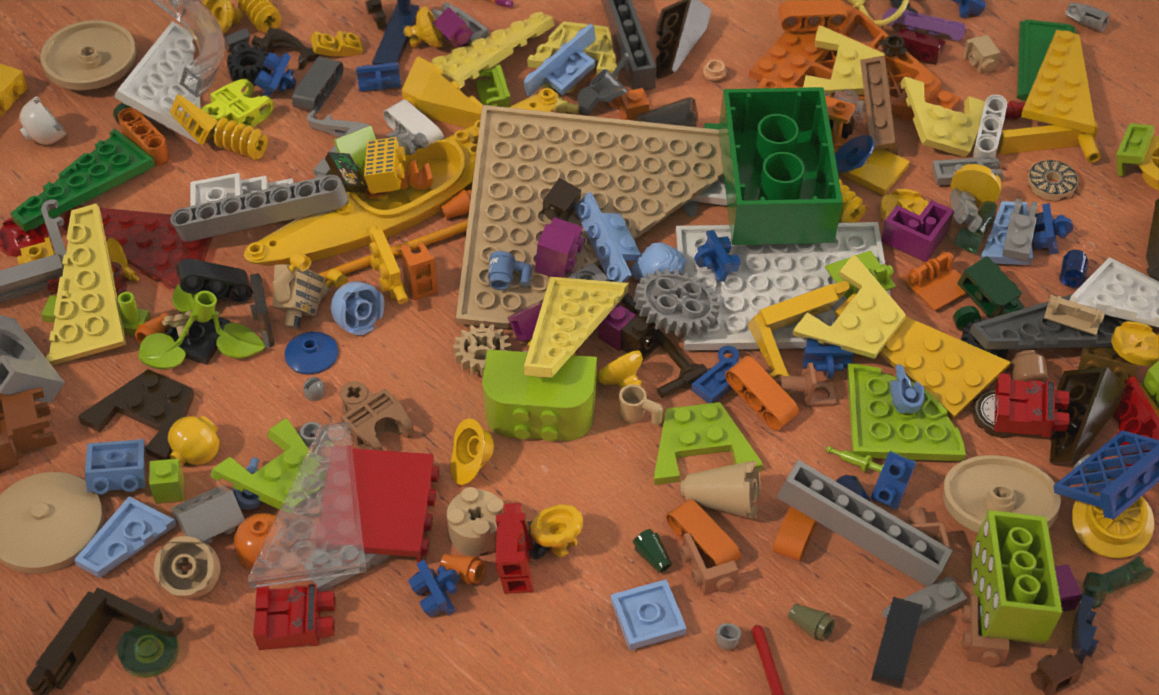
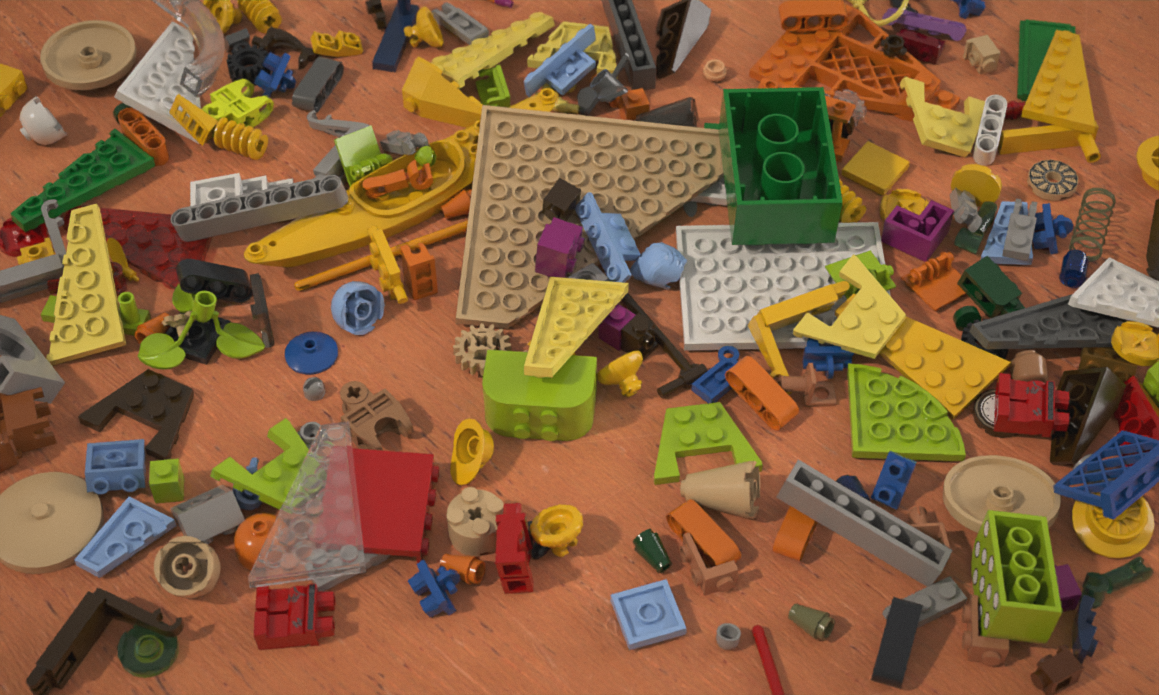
(193, 440): yellow plant -> none
(301, 290): tan torso -> none
(346, 169): tile -> none
(378, 76): blue hips -> none
(384, 165): yellow brick -> none
(407, 118): white beam -> none
(425, 155): none -> lime hinge
(453, 28): magenta brick -> none
(501, 270): medium blue piece -> none
(525, 321): magenta brick -> none
(635, 402): tan piece -> none
(676, 302): light grey gear -> none
(714, 256): blue hips -> none
(847, 66): light yellow wing -> none
(854, 153): blue dish -> none
(855, 459): lime piece -> none
(878, 103): medium nougat fence -> none
(903, 395): medium blue piece -> none
(944, 169): light grey hinge -> none
(1073, 315): tan hinge -> none
(1088, 16): light grey hinge -> none
(1102, 211): none -> olive piece
(1134, 146): lime panel -> none

